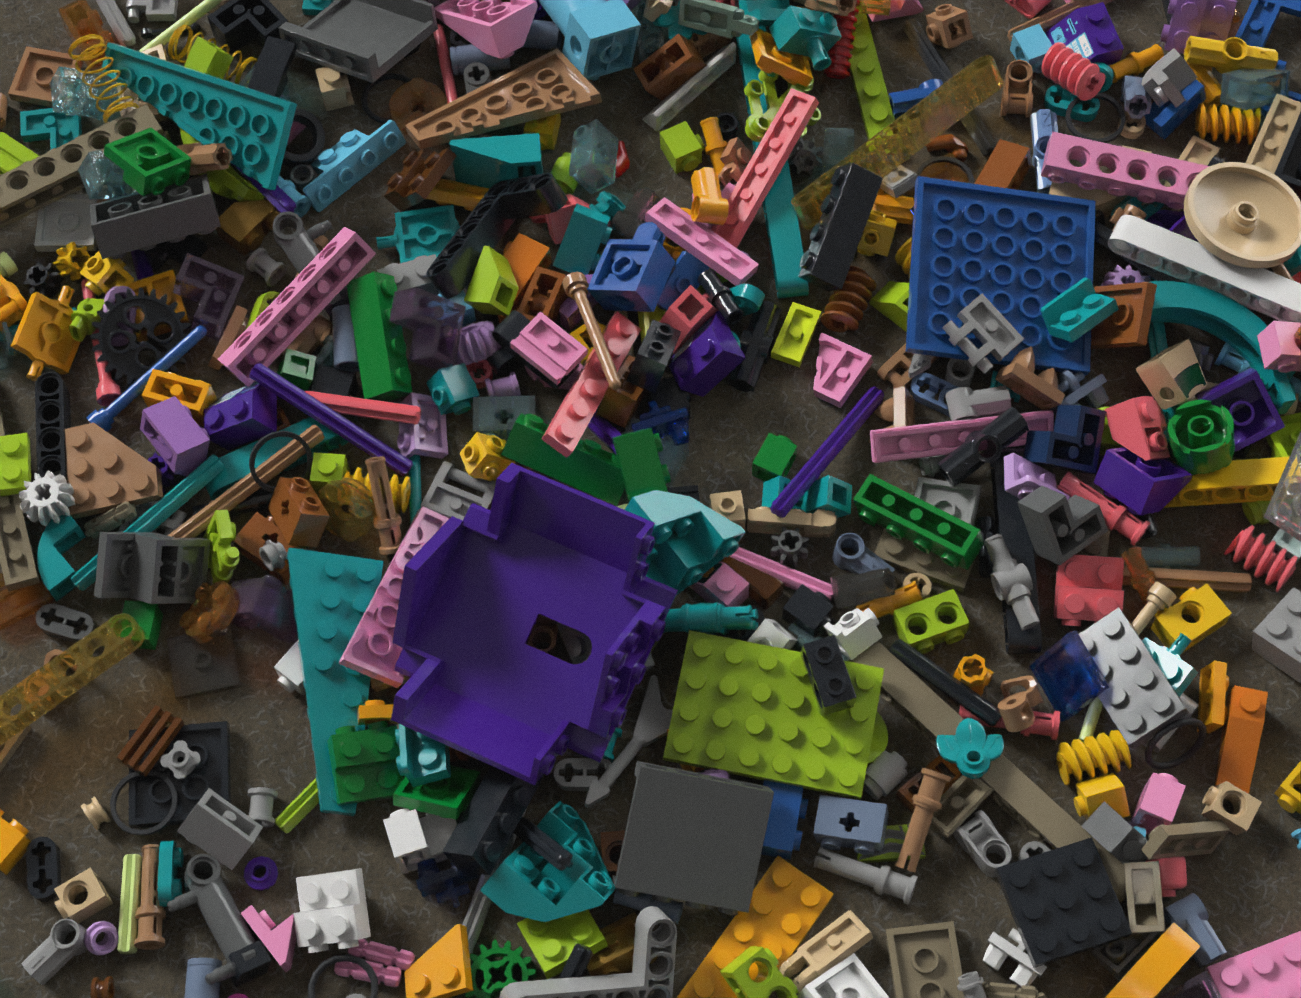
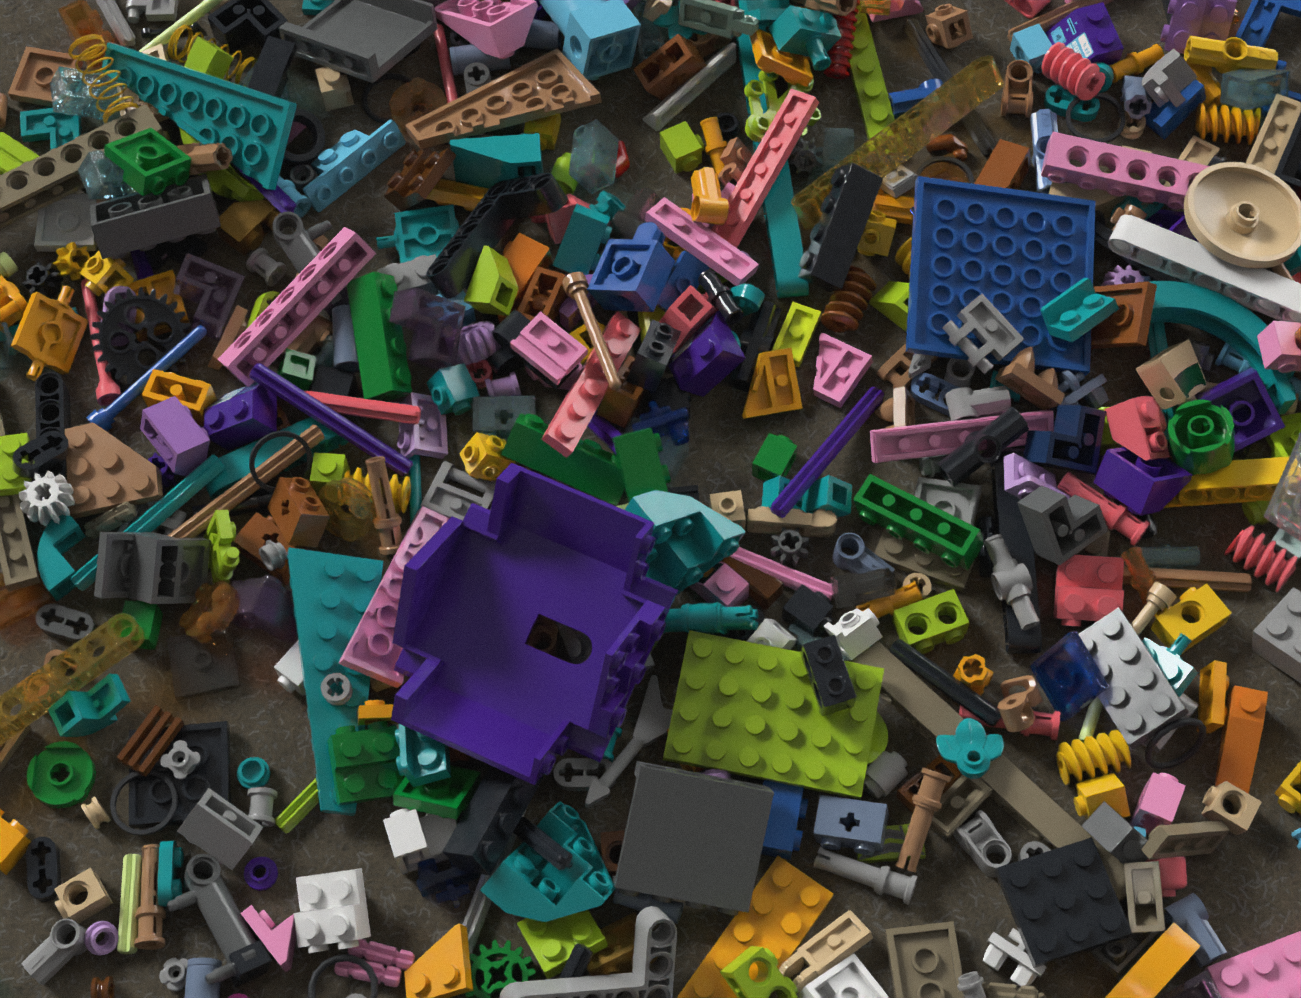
(40, 454): none -> black beam
(50, 761): none -> green plate
(83, 318): lime piece -> none
(88, 712): none -> teal brick
(166, 975): none -> light grey plate
(253, 773): none -> teal plate
(346, 686): none -> light grey bush
(773, 385): none -> light orange wing

